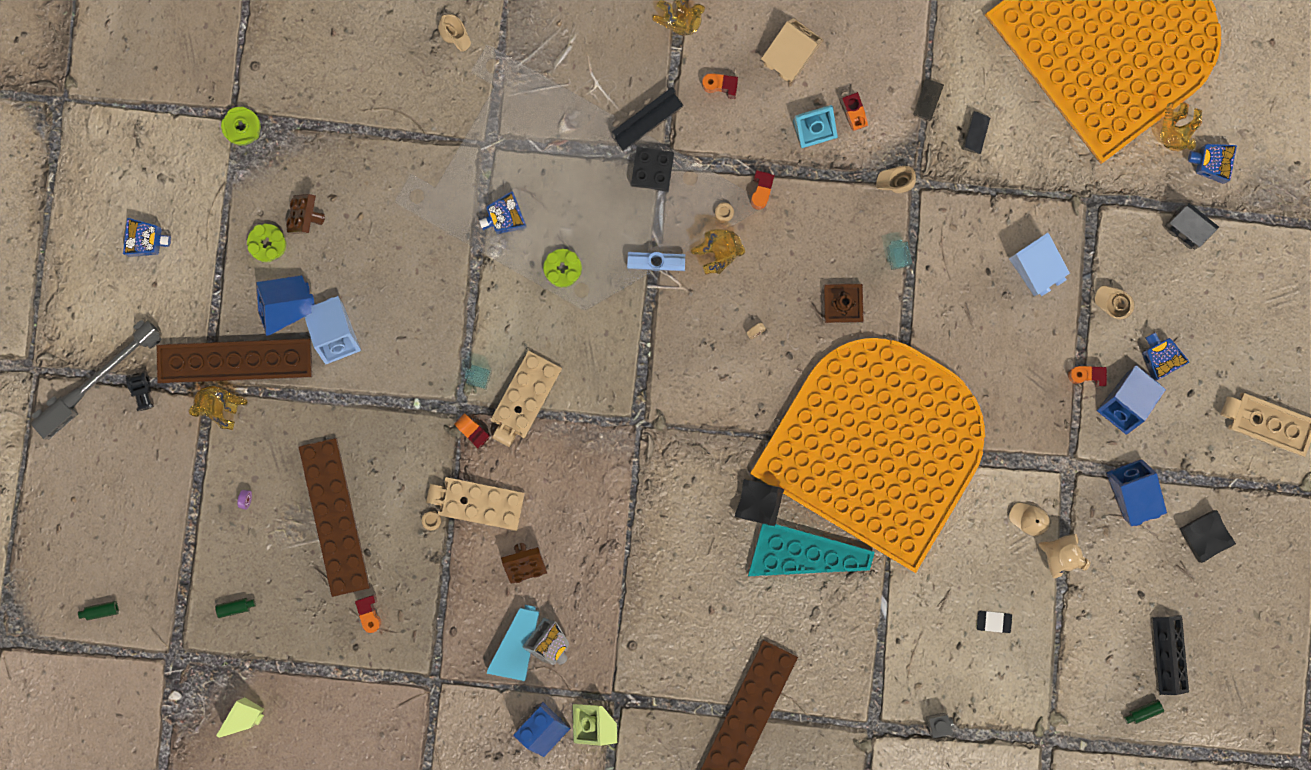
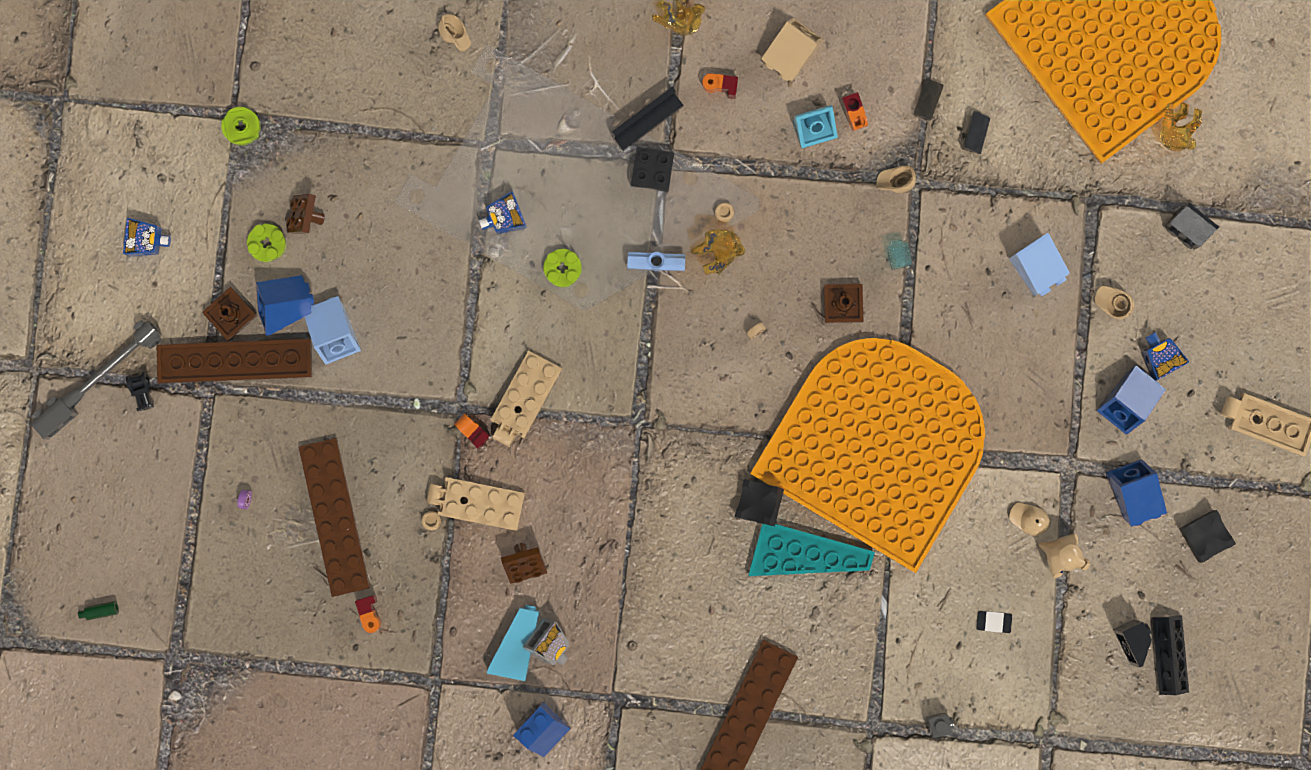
(212, 401): clear yellow piece -> none
(228, 302): none -> reddish brown plate
(234, 607): dark green cylinder -> none
(241, 717): yellowish green slope -> none
(478, 377): clear light blue brick -> none
(593, 725): yellowish green slope -> none
(761, 196): leg -> none
(1089, 374): leg -> none
(1134, 640): none -> black slope
(1144, 712): dark green cylinder -> none
(1214, 161): blue torso -> none

